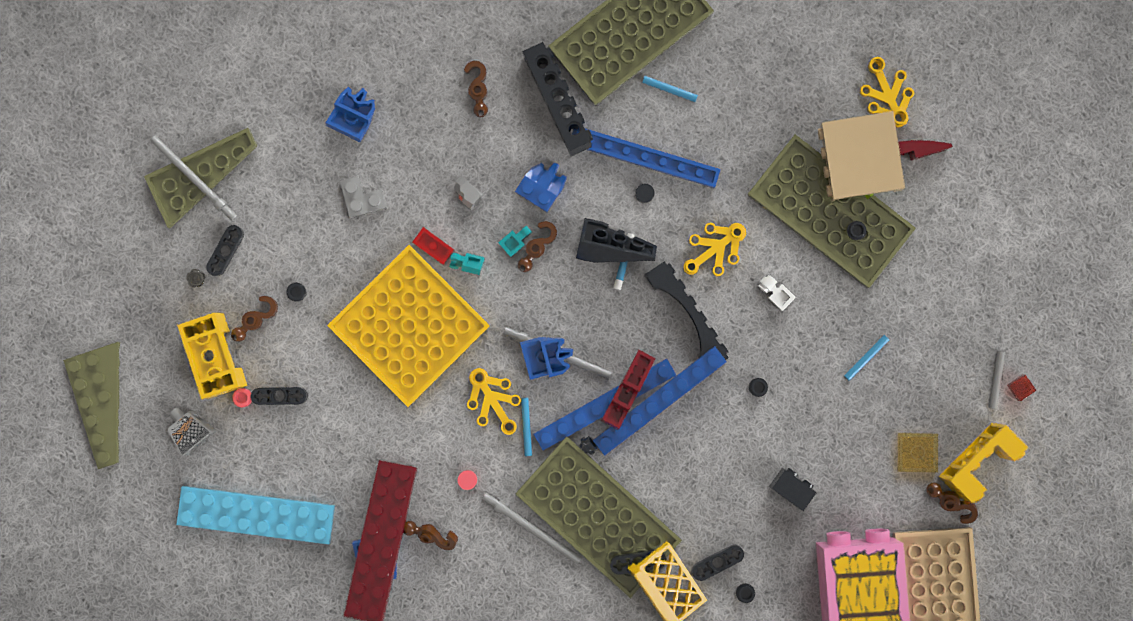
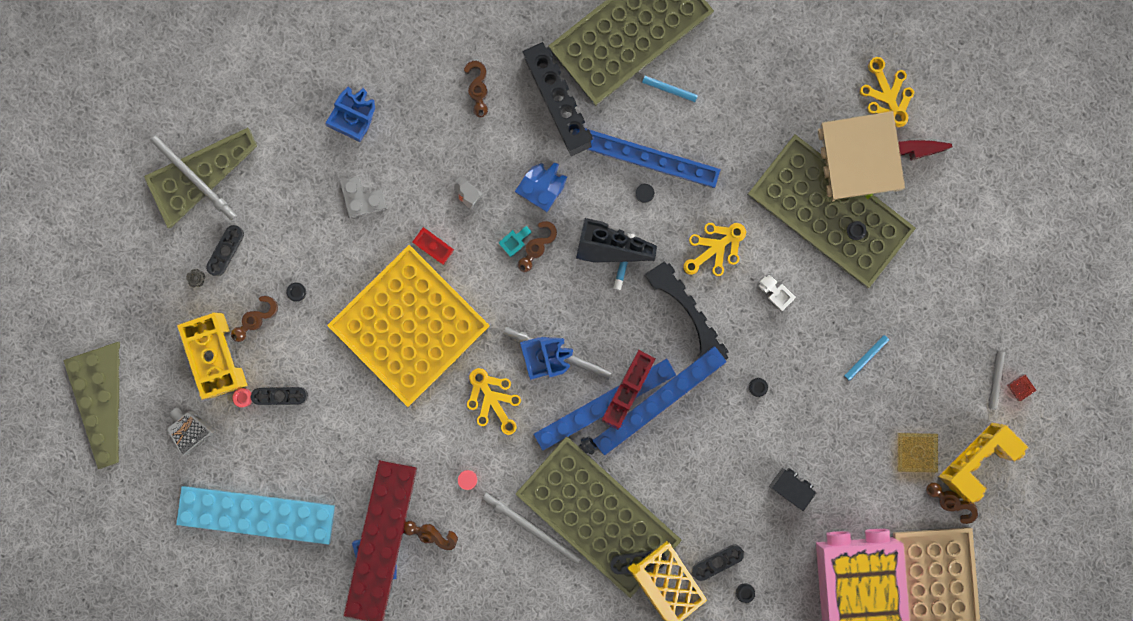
(468, 263): teal plate -> none
(526, 426): dark azure bar -> none

